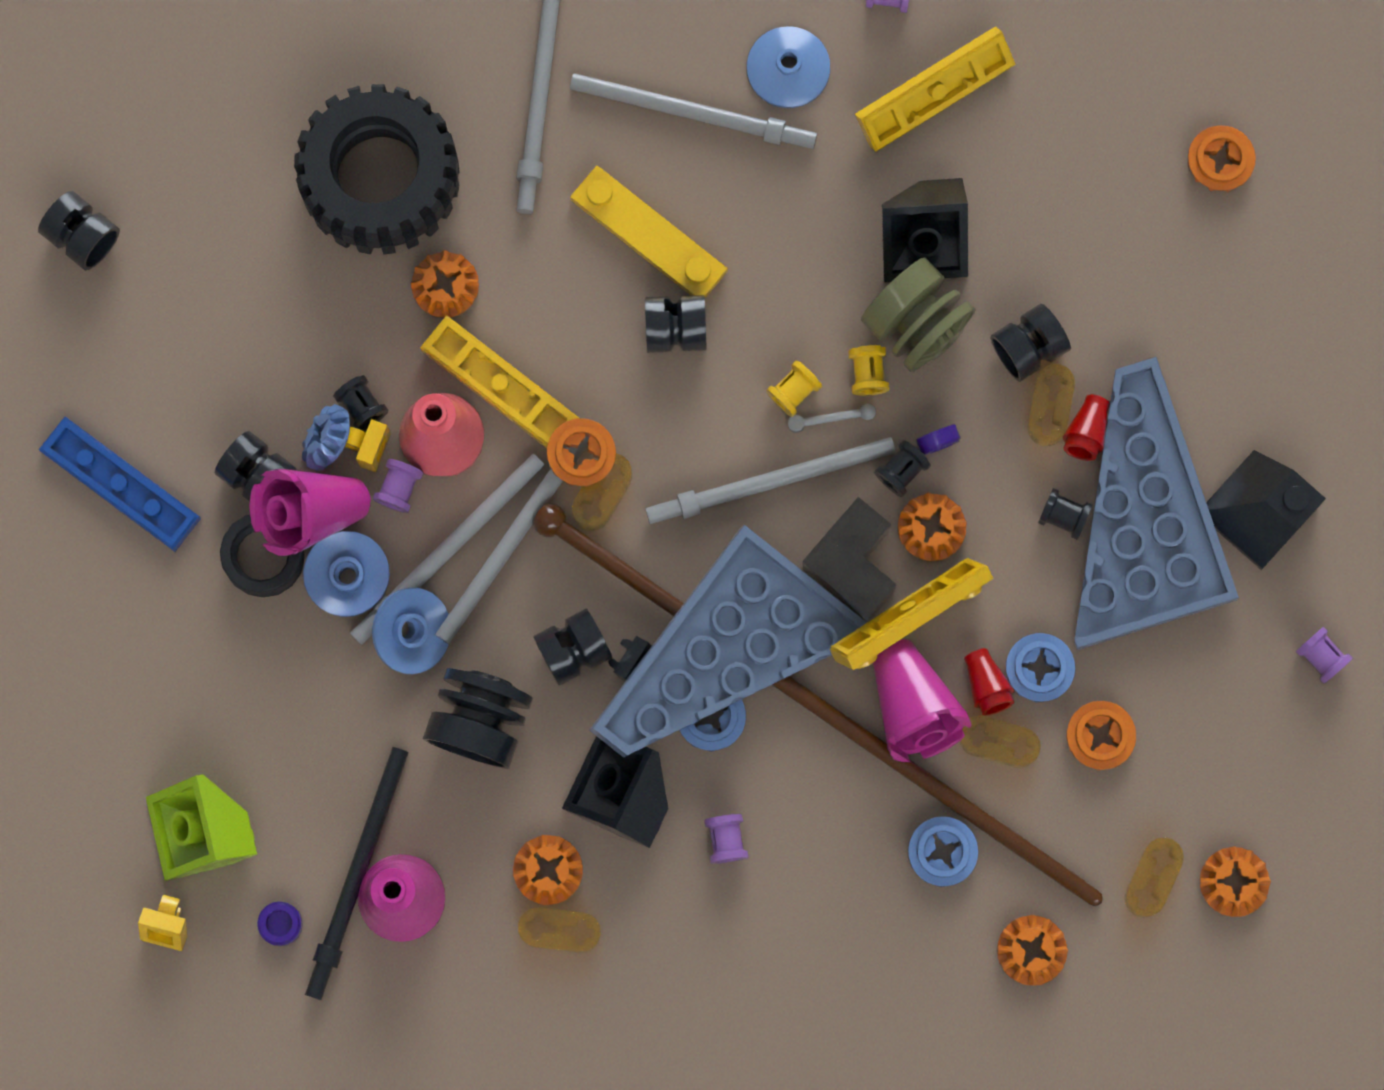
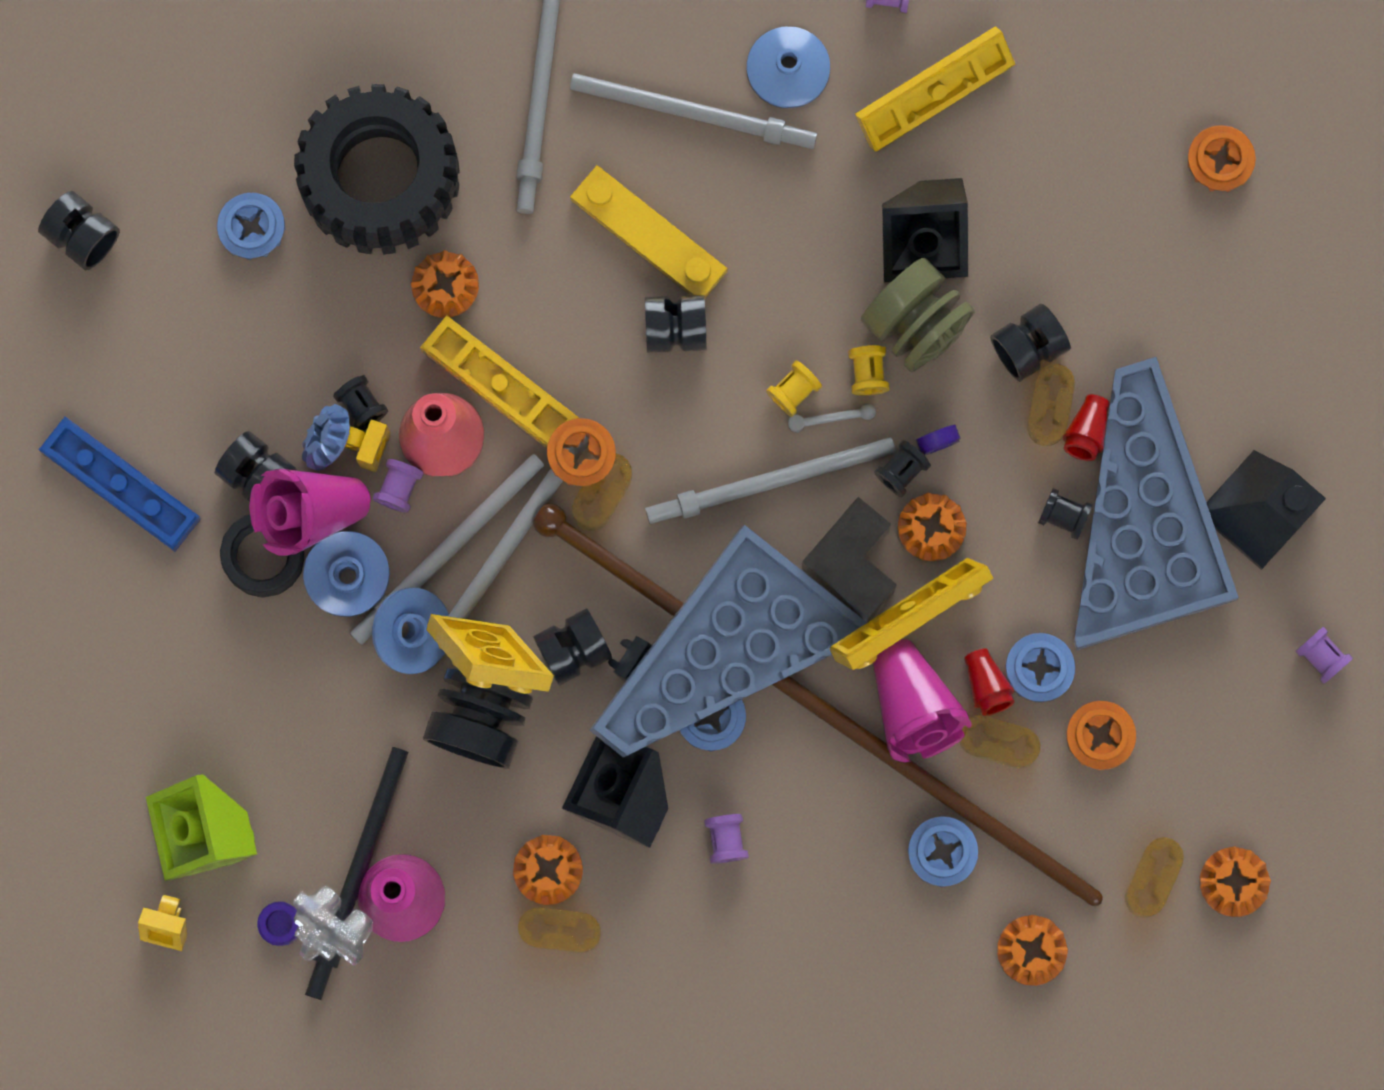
(248, 207): none -> medium blue gear
(325, 932): none -> clear hips
(489, 654): none -> yellow plate

